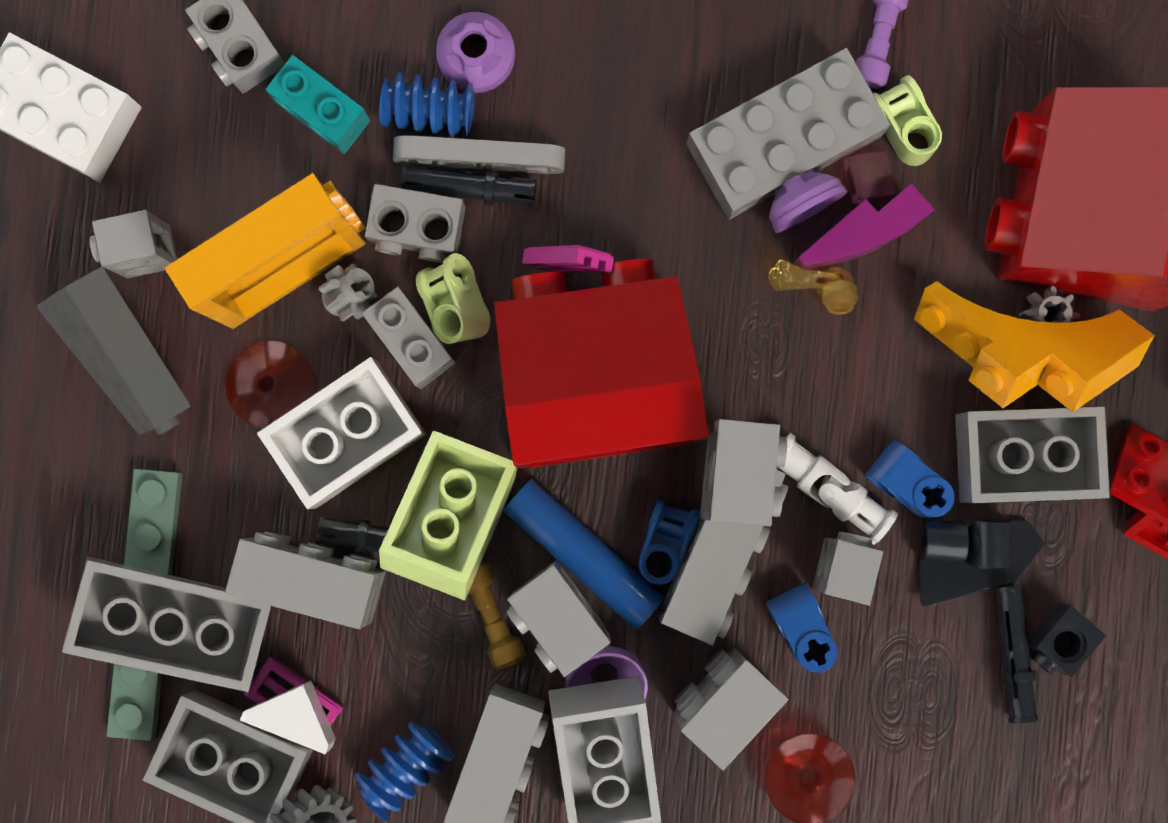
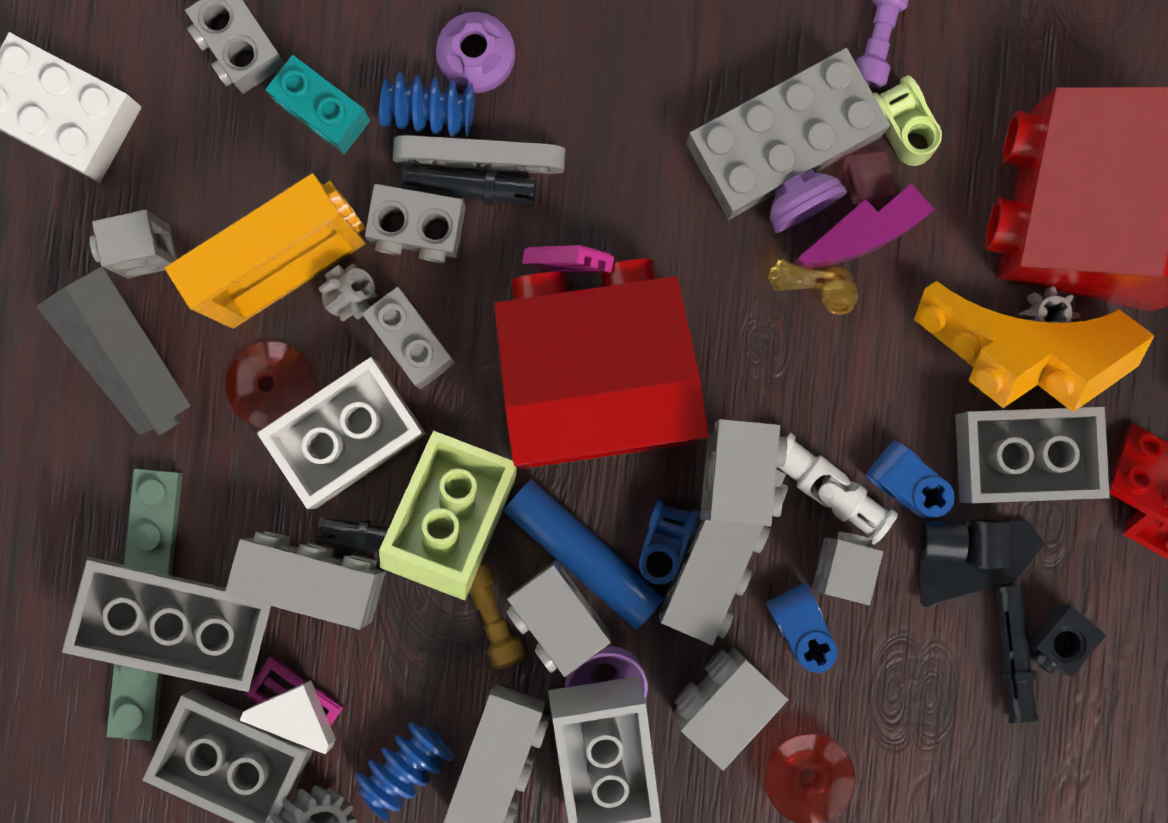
(453, 302): yellowish green piece -> none

